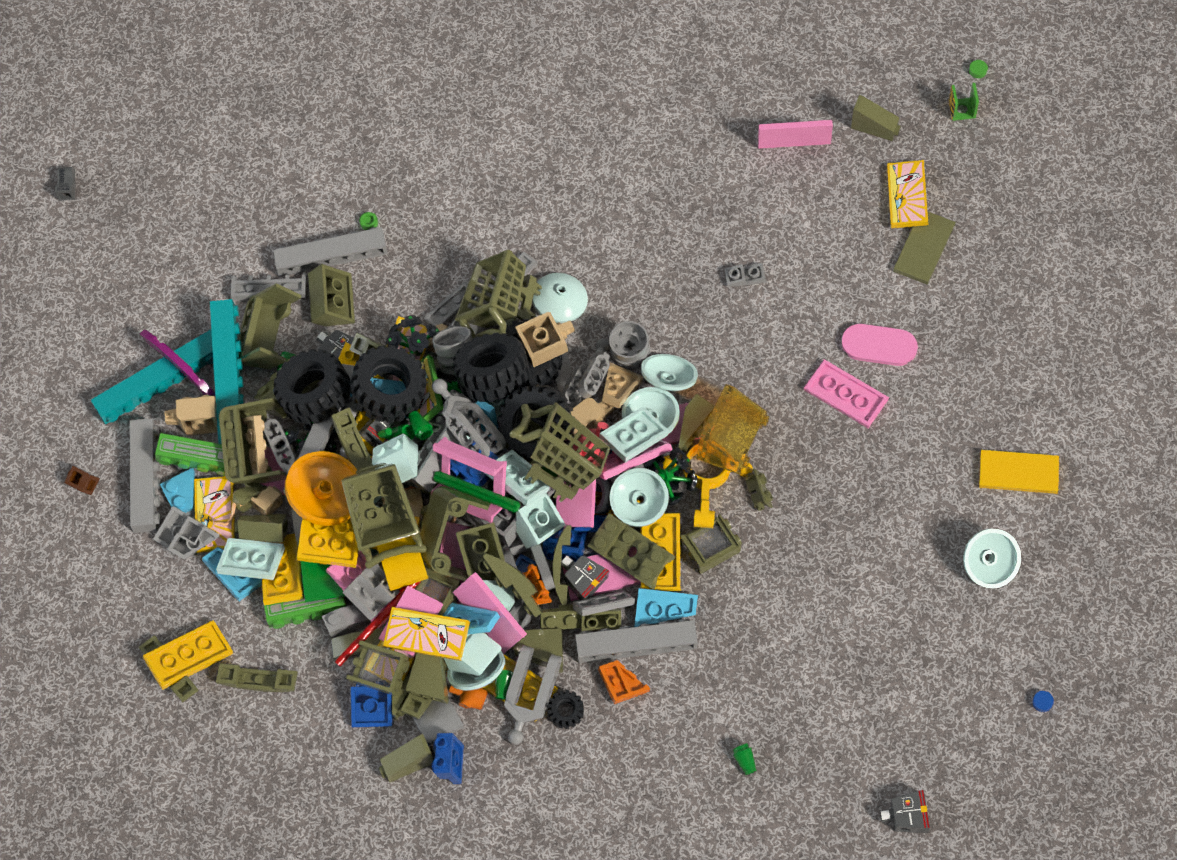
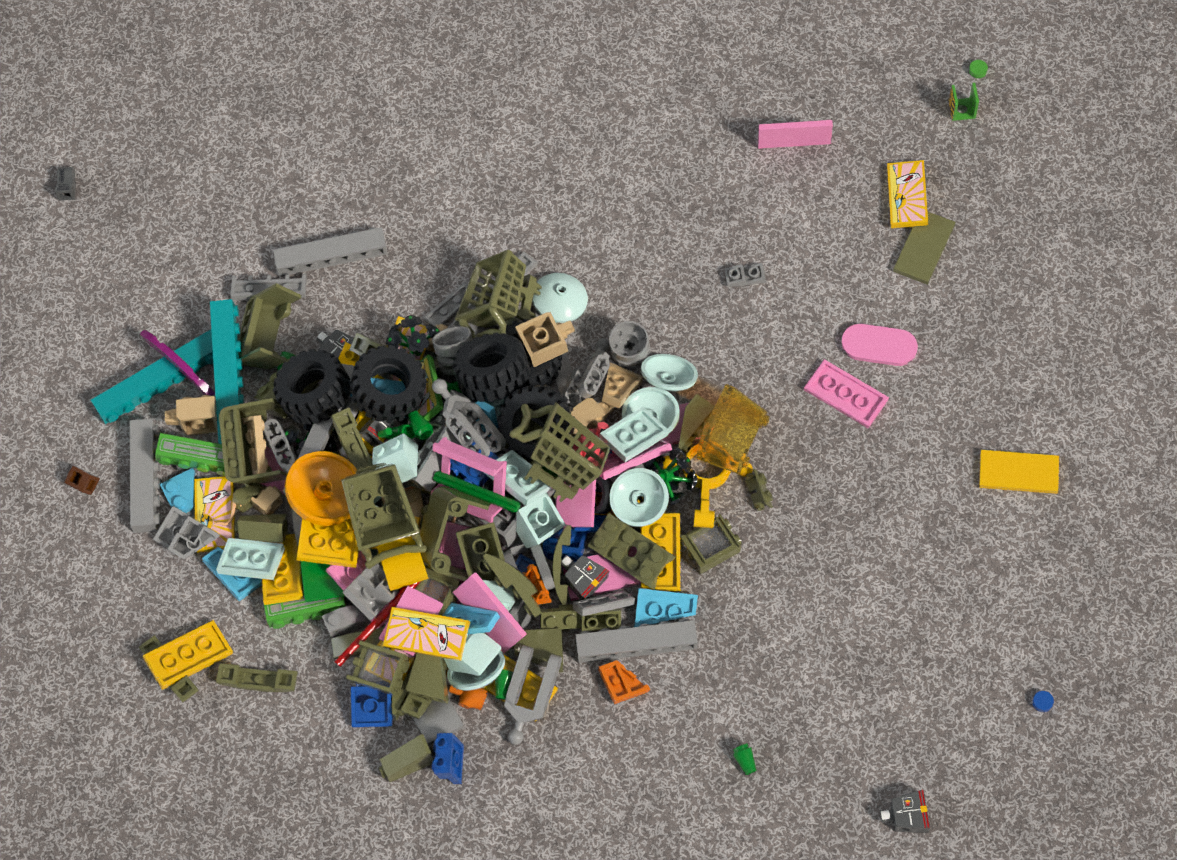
(331, 296): olive slope -> none
(368, 220): bright green tile -> none
(566, 697): black tyre -> none
(874, 119): olive slope -> none
(1002, 562): light aqua dish -> none

